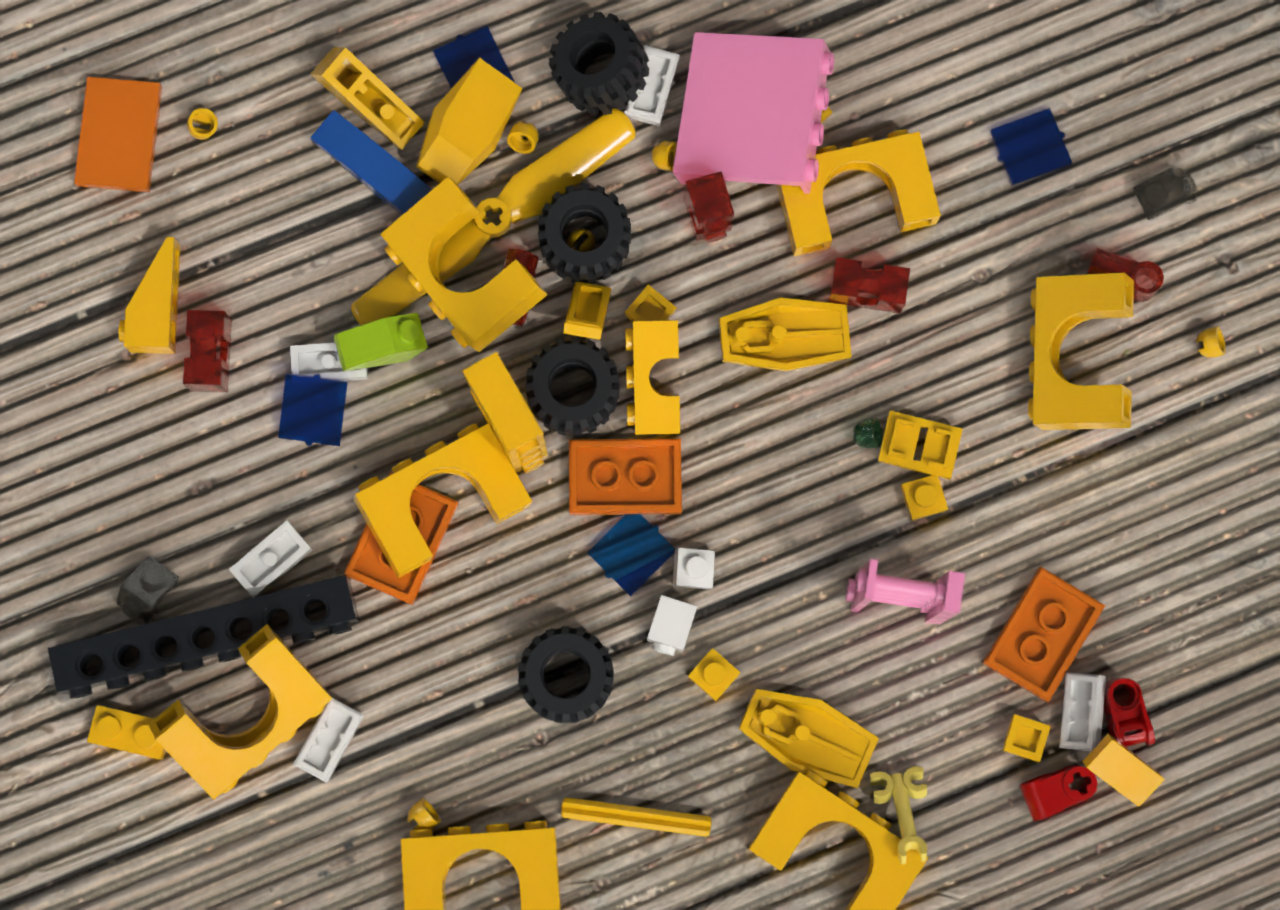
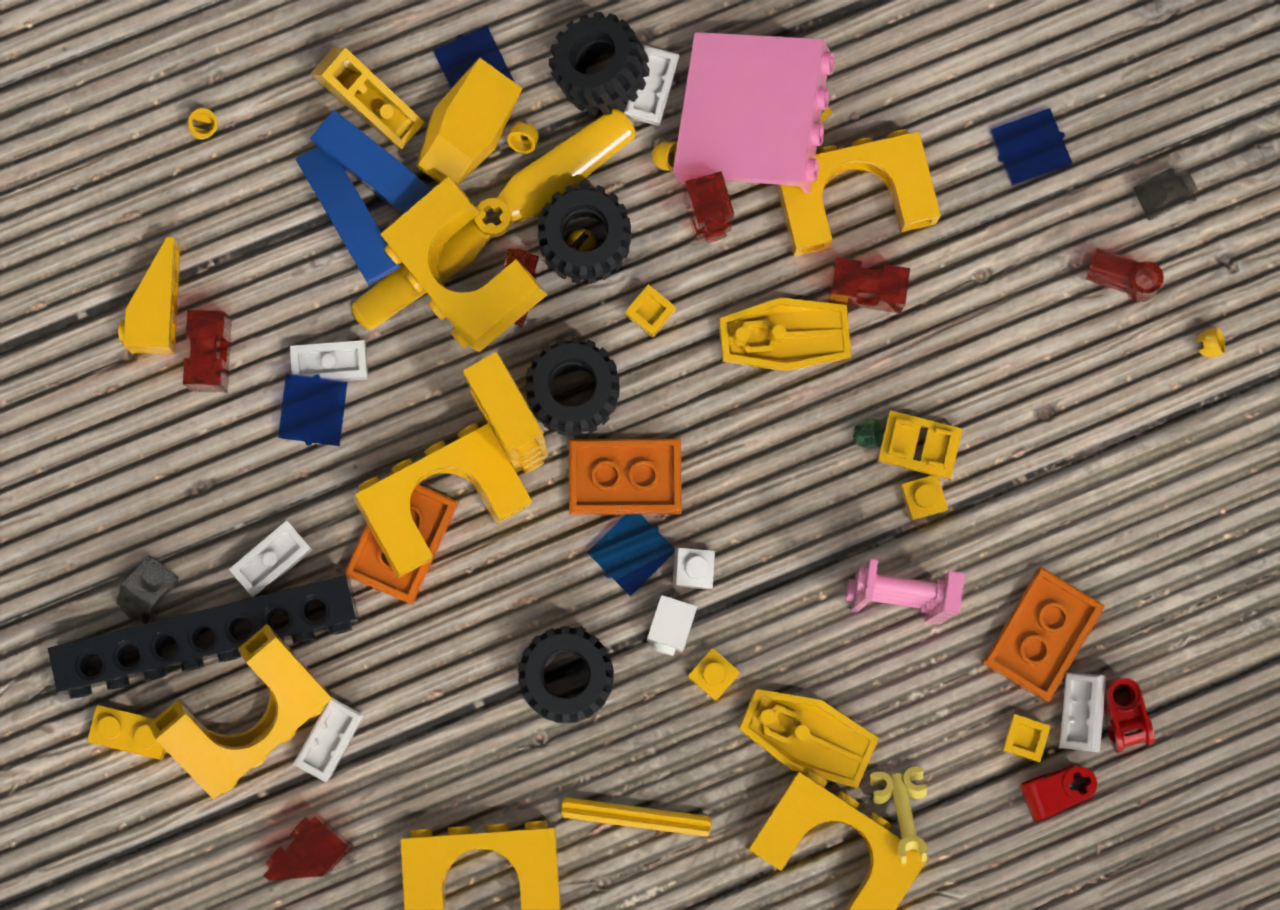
(118, 134): orange tile -> none
(311, 853): none -> clear red slope
(347, 214): none -> blue slope
(381, 342): lime slope -> none
(424, 815): yellow hinge -> none
(587, 310): yellow tile -> none
(650, 343): yellow arch -> none
(1059, 307): yellow arch -> none
(1123, 770): yellow tile -> none

